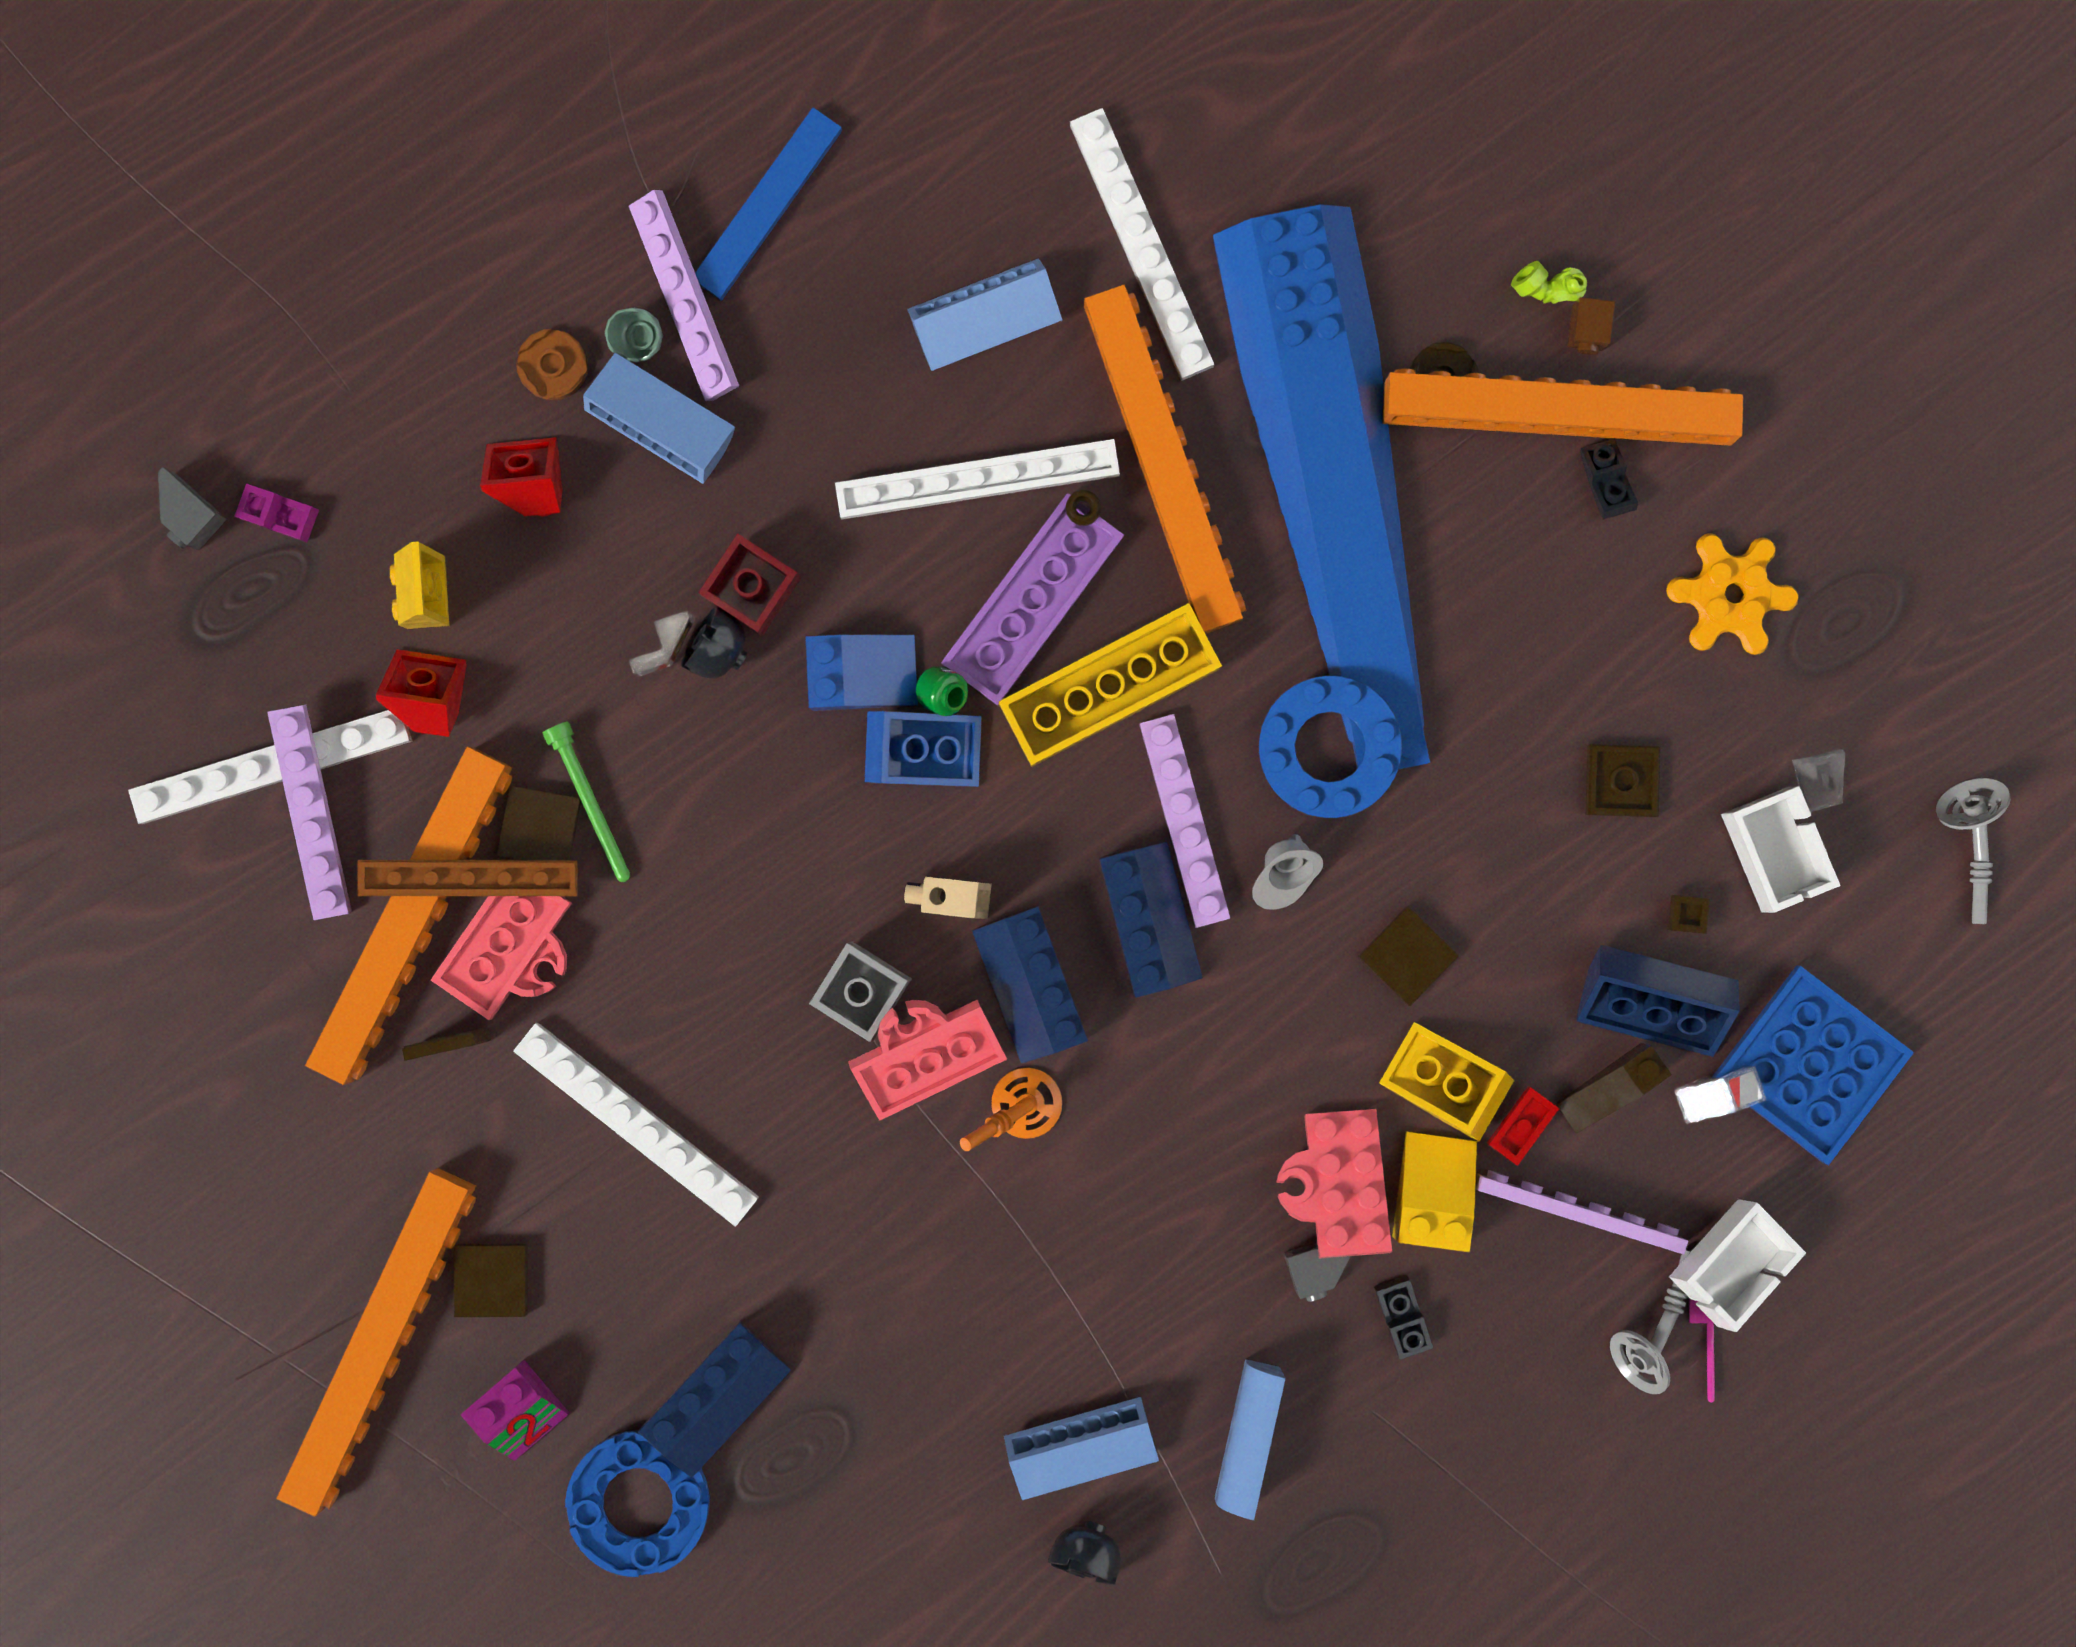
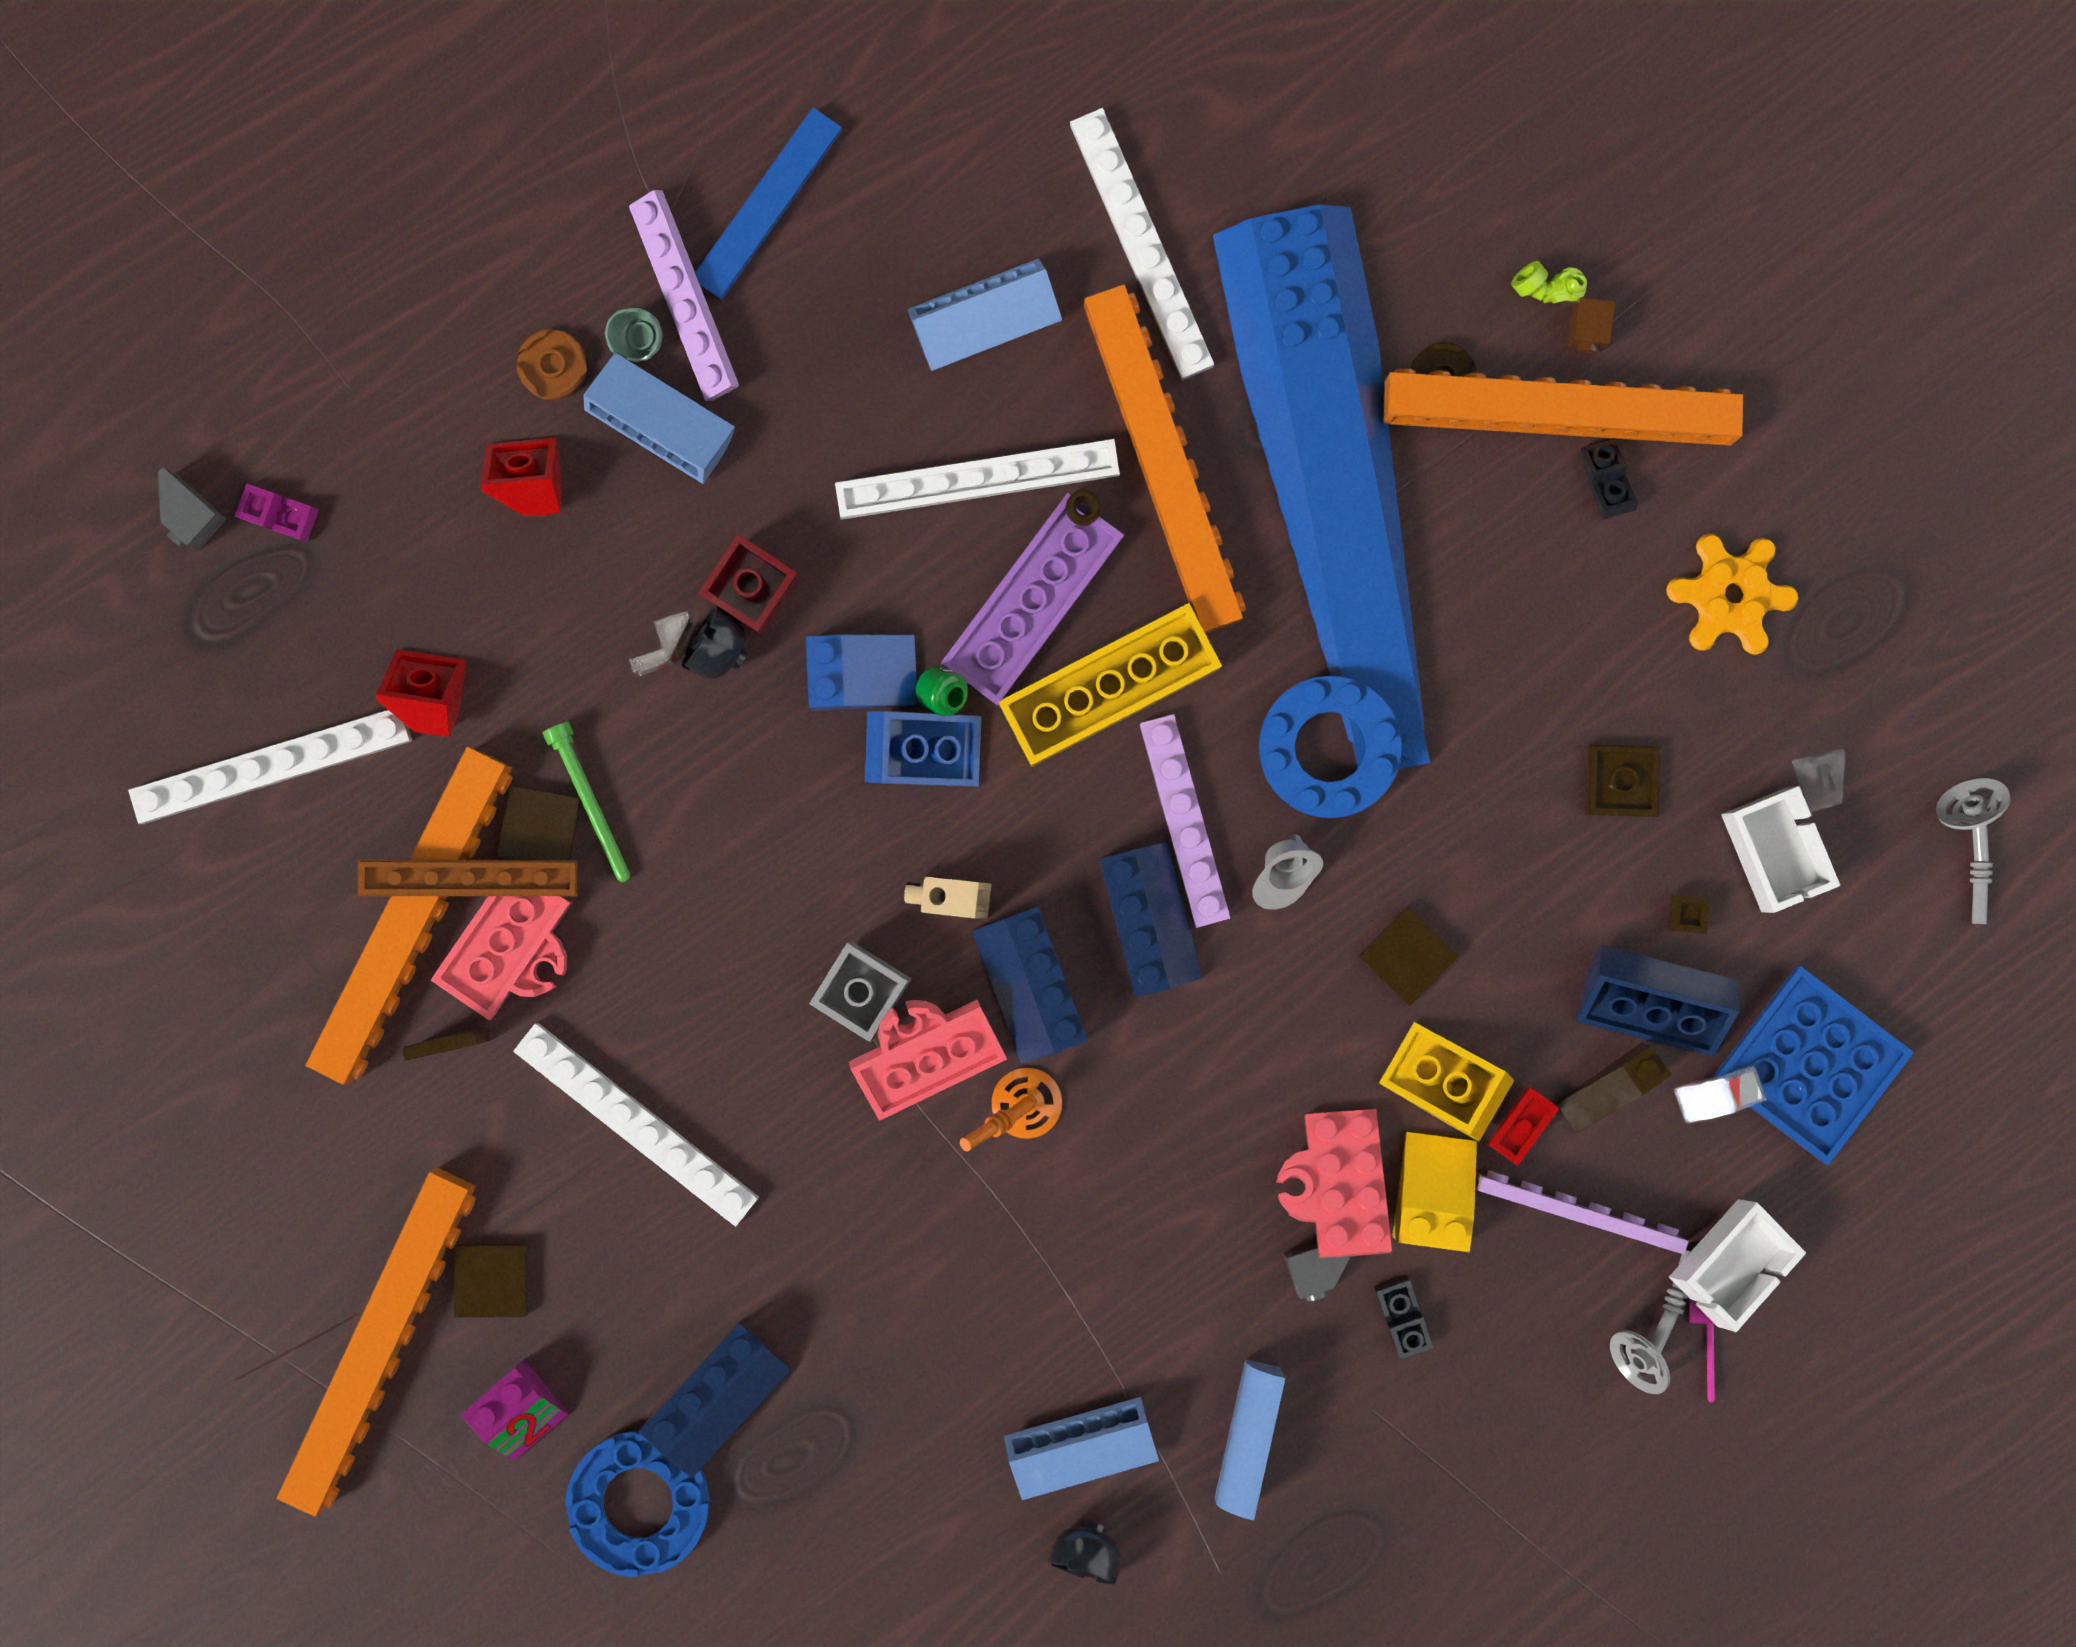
(309, 812): lavender plate -> none
(419, 587): yellow slope -> none

